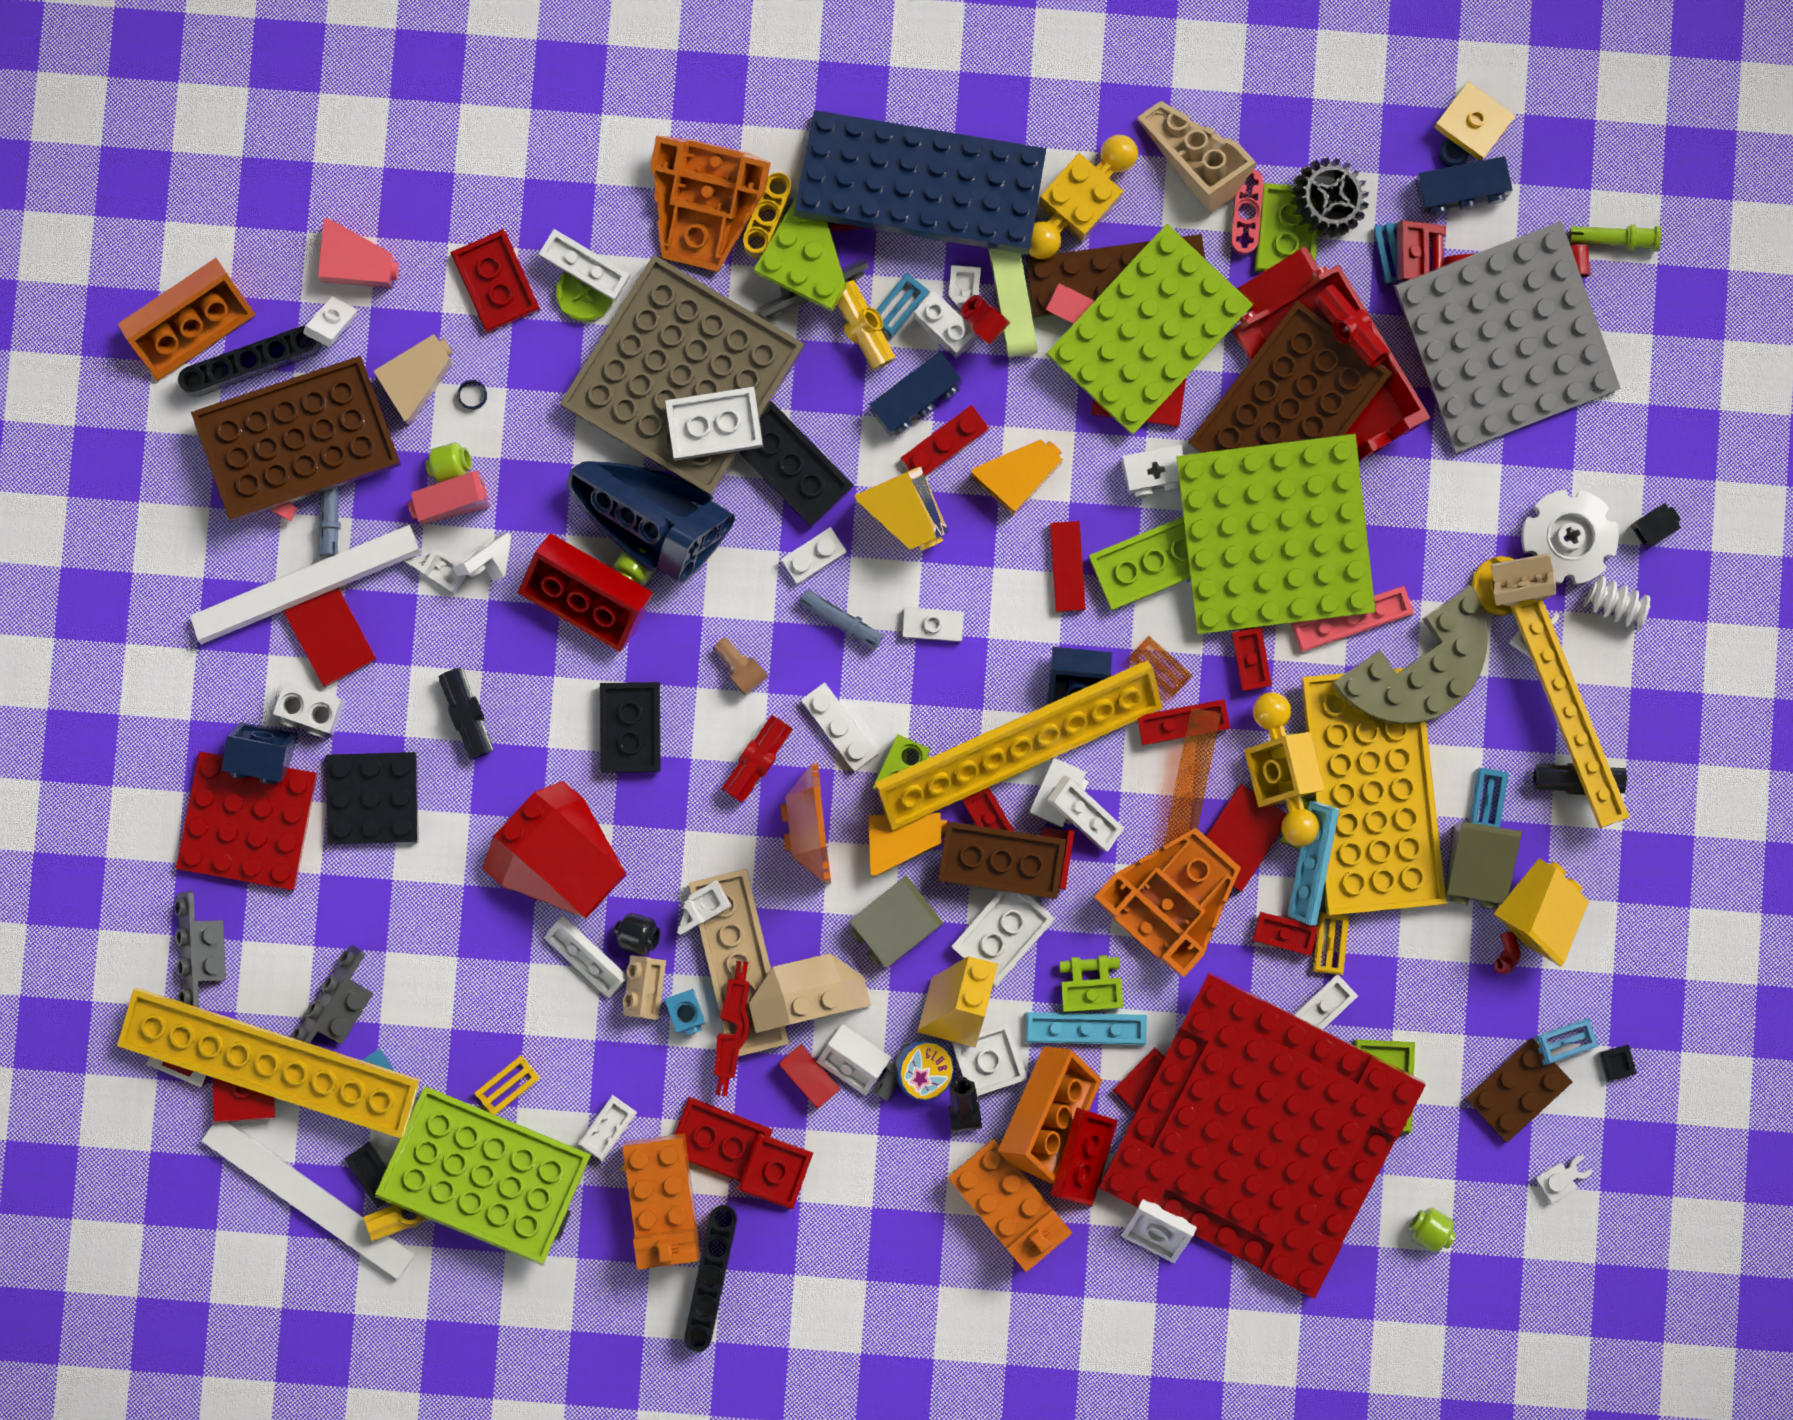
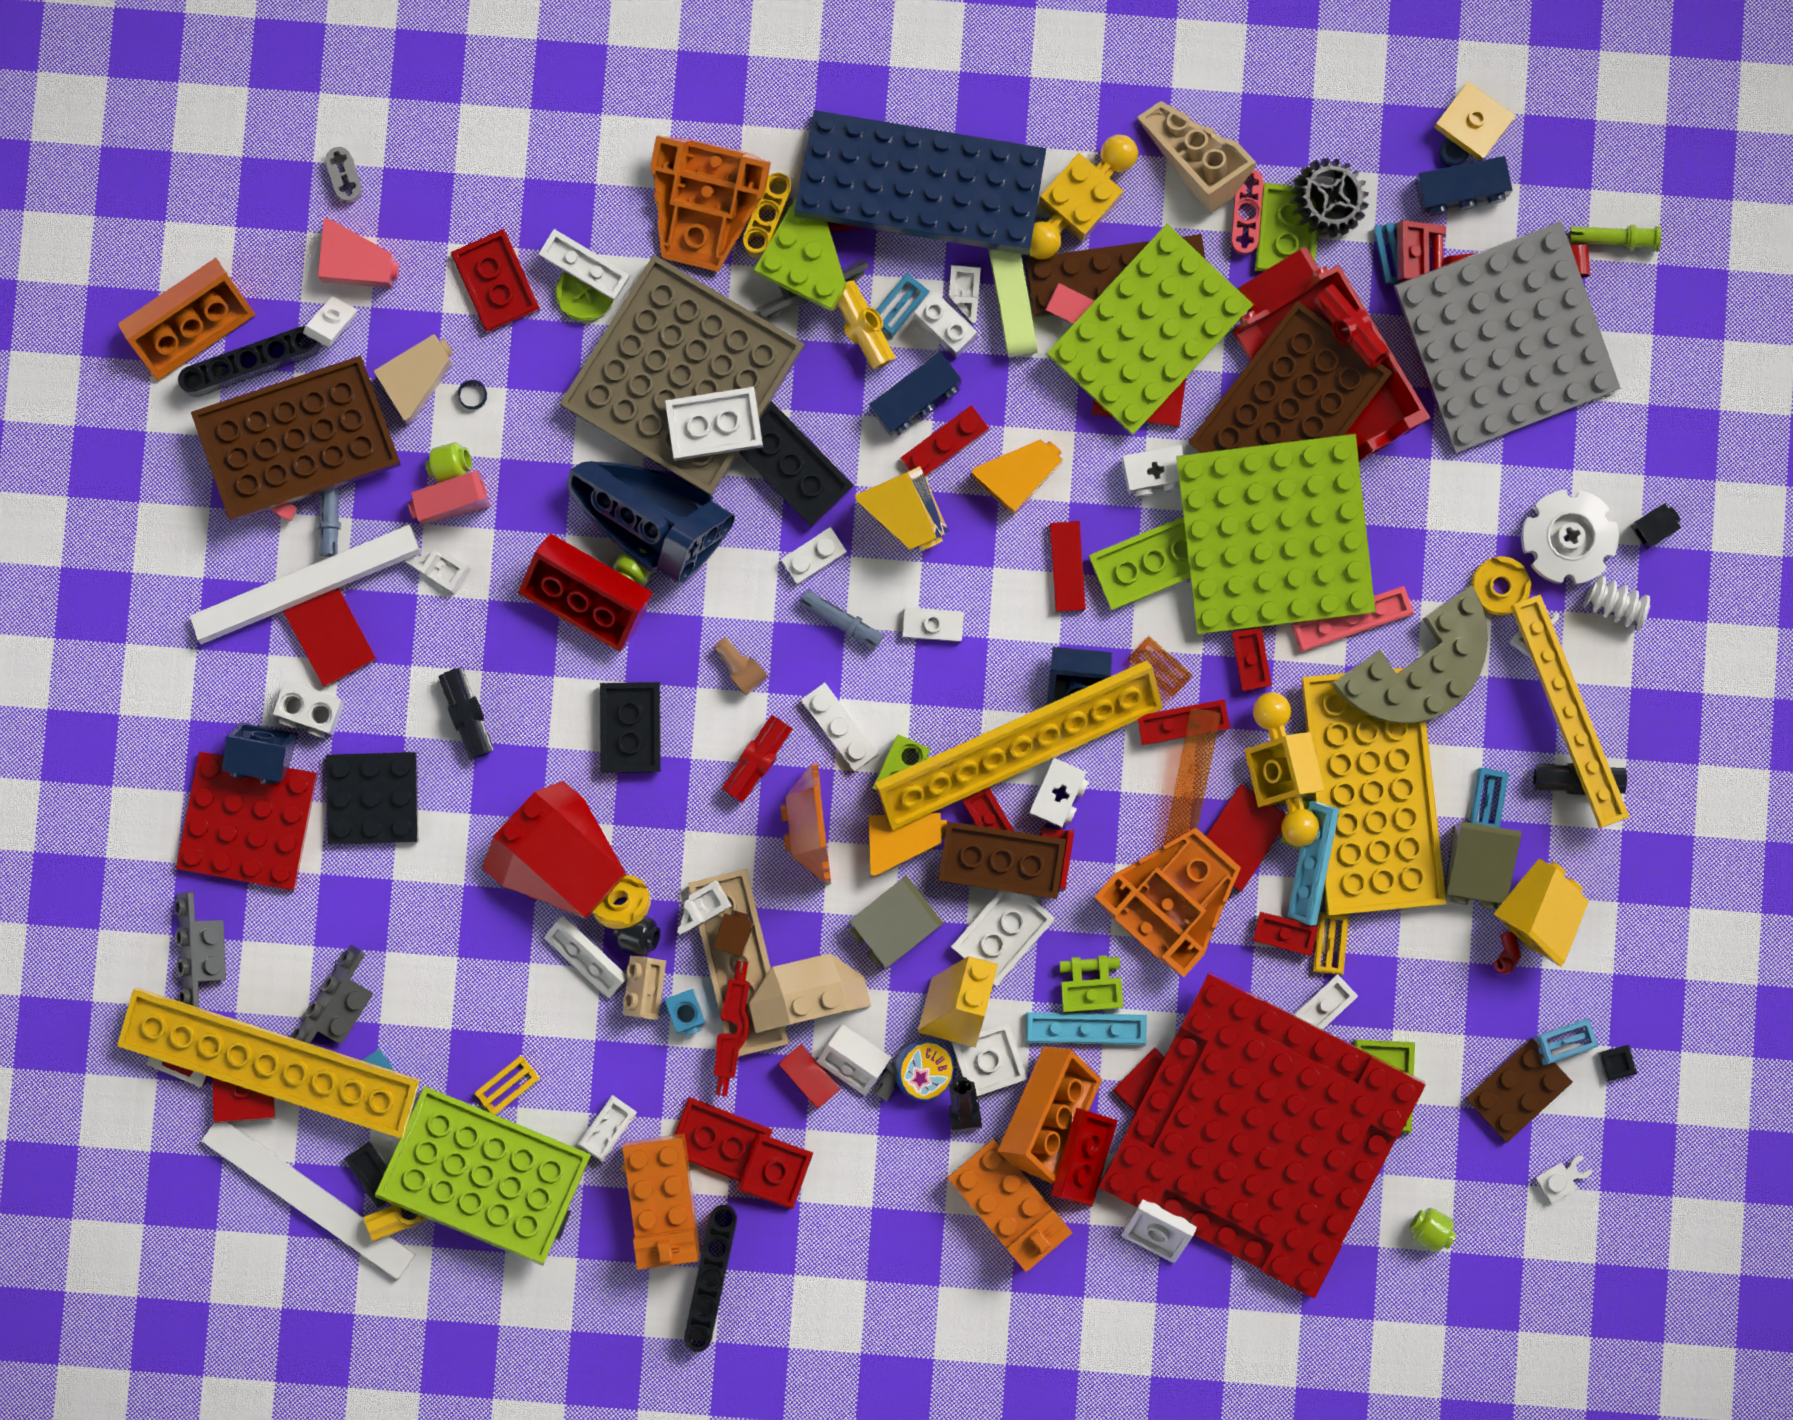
(350, 173): none -> light grey beam
(489, 556): white slope -> none
(631, 911): none -> yellow tile
(734, 933): none -> reddish brown brick
(984, 319): red piece -> none
(1085, 813): white plate -> none
(1523, 580): tan bracket -> none

